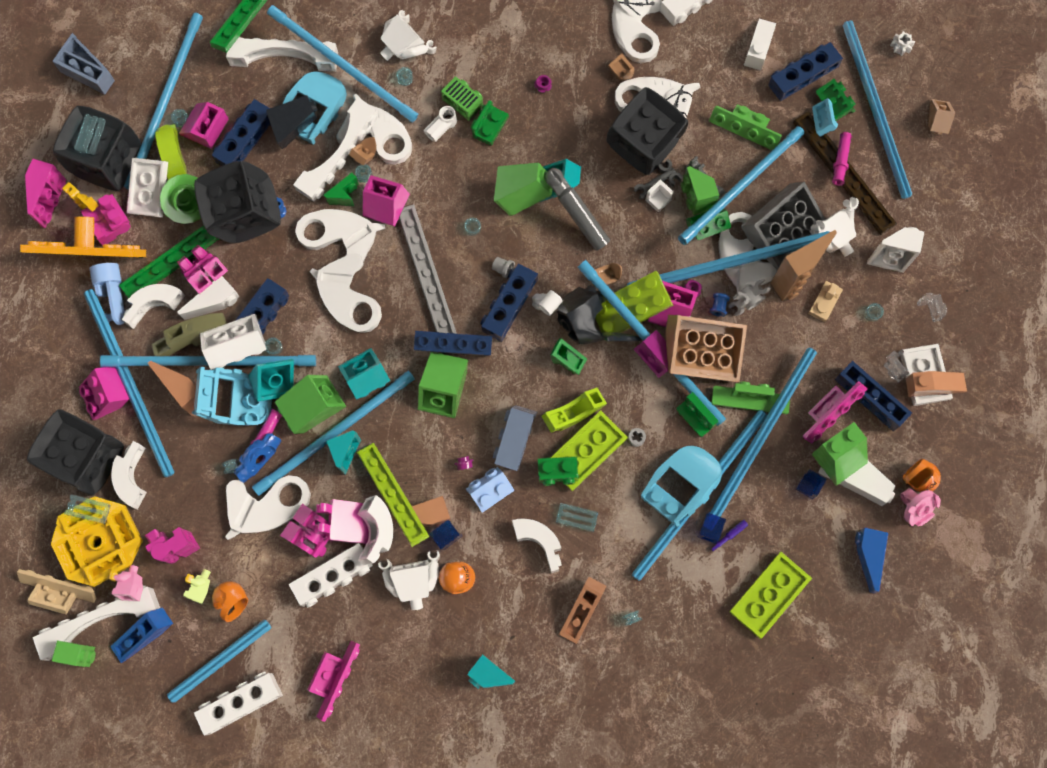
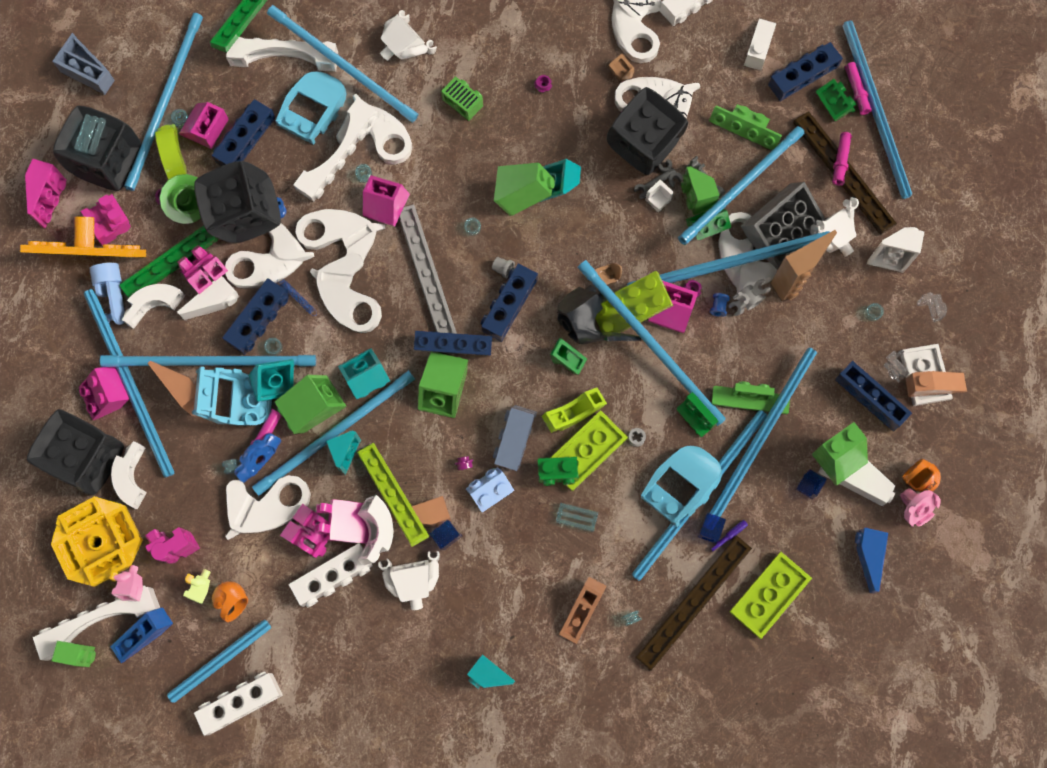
(54, 593): tan bracket -> none
(72, 505): clear light blue tile -> none
(81, 200): yellow piece -> none
(145, 186): white tile -> none
(186, 333): olive slope -> none
(232, 342): white slope -> none
(282, 260): none -> white animal
(288, 288): none -> blue piece
(291, 119): black slope -> none
(330, 676): dark pink bracket -> none
(339, 193): green slope -> none
(364, 151): medium nougat plate -> none
(404, 70): clear light blue bush -> none
(441, 125): white piece -> none
(456, 577): orange helmet -> none
(489, 123): green bracket -> none
(535, 531): white arch -> none
(547, 302): white piece -> none
(577, 209): dark grey piece -> none
(654, 353): magenta panel -> none
(693, 603): none -> dark brown tile
(705, 347): medium nougat slope -> none
(824, 117): medium azure tile -> none
(825, 301): tan hinge -> none
(830, 408): dark pink bracket -> none
(860, 94): none -> dark pink pin
(902, 43): white gear -> none
(940, 117): medium nougat slope -> none

